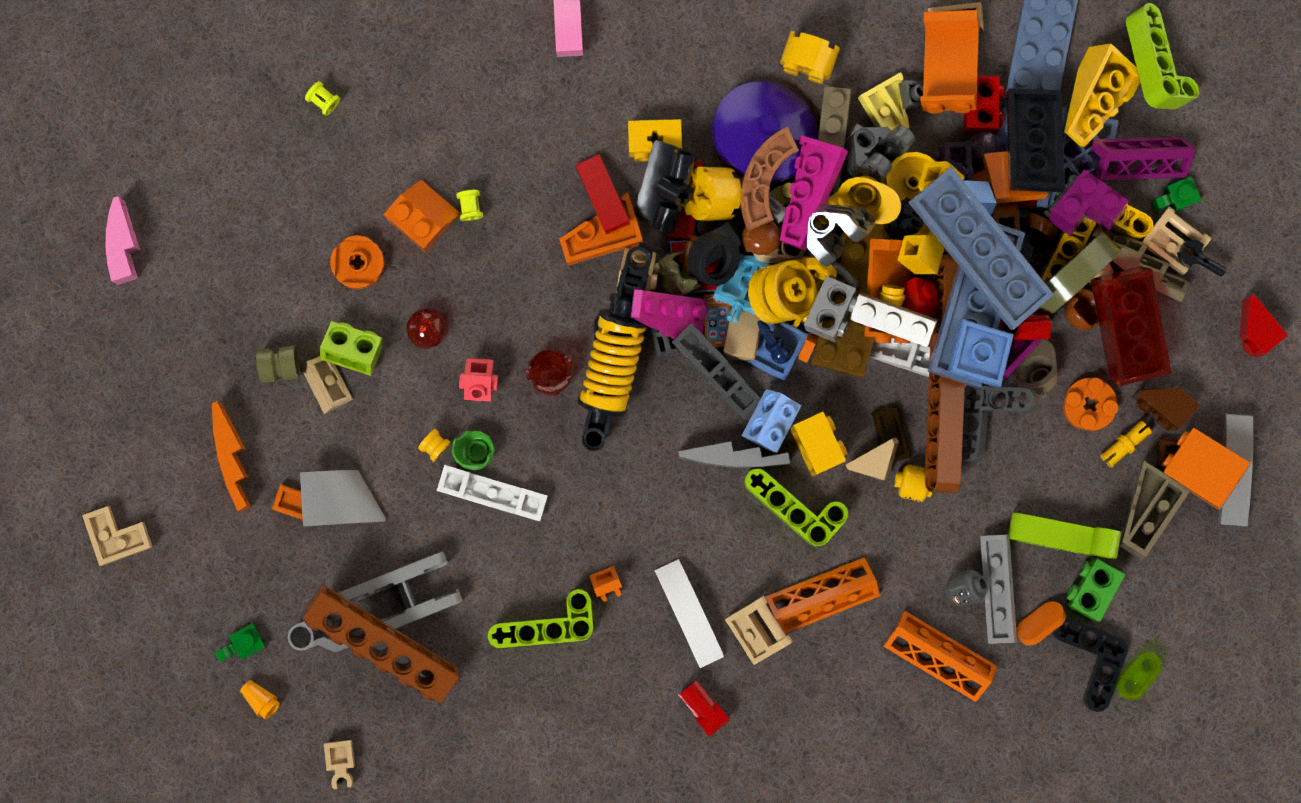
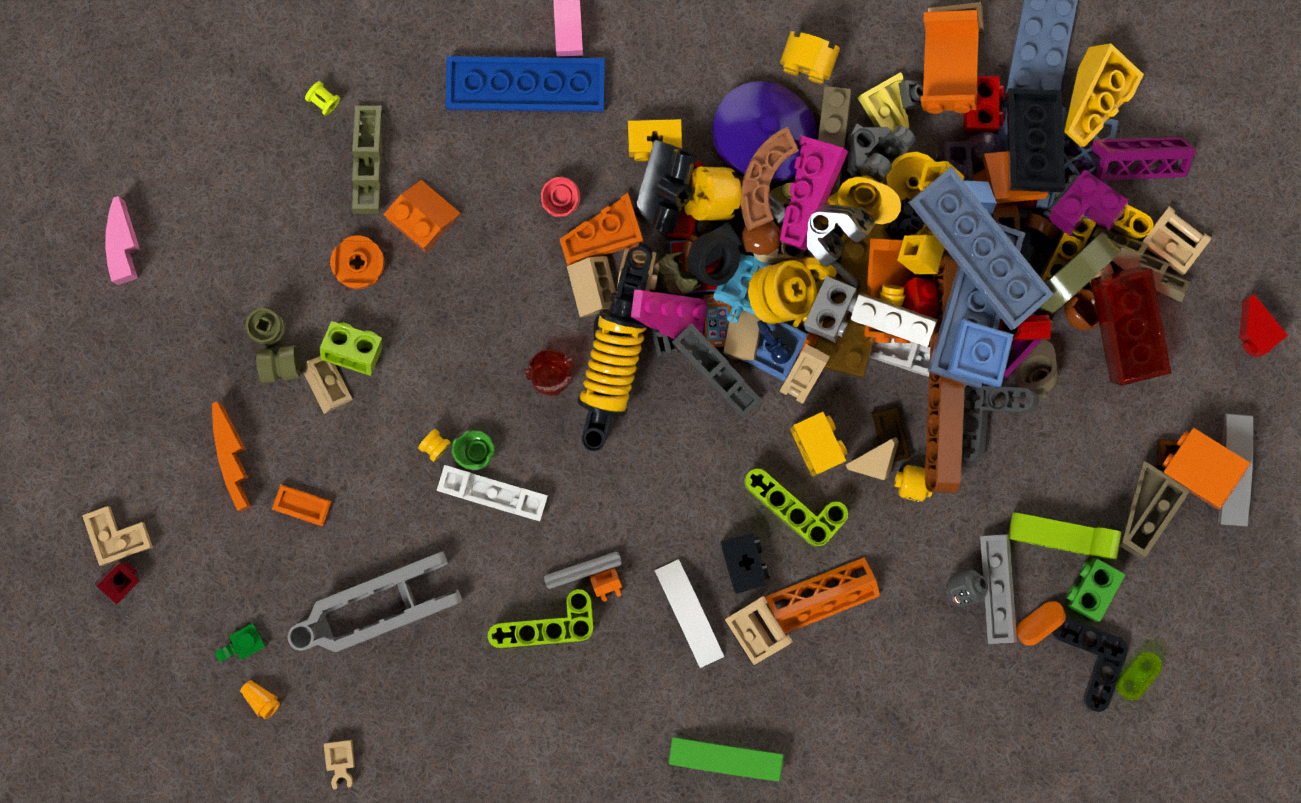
(117, 591): none -> dark red brick
(266, 327): none -> olive wheel
(337, 499): light grey slope -> none
(367, 159): none -> olive slope
(375, 630): dark orange brick -> none
(427, 328): clear red hair -> none
(469, 205): neon yellow bush -> none
(478, 380): coral brick -> none
(525, 84): none -> blue plate
(561, 191): none -> coral hair
(582, 570): none -> light grey axle
(591, 284): none -> tan brick
(602, 194): red tile -> none
(707, 713): red piece -> none
(723, 456): light grey slope -> none
(726, 759): none -> bright green slope
(740, 578): none -> black brick
(771, 420): light blue brick -> none
(804, 373): none -> tan plate
(944, 653): orange fence -> none
(1087, 419): orange plate -> none
(1126, 444): yellow pin -> none
(1155, 62): lime beam -> none
(1169, 405): reddish brown slope -> none
(1179, 195): green plate -> none
(1199, 258): black bar -> none

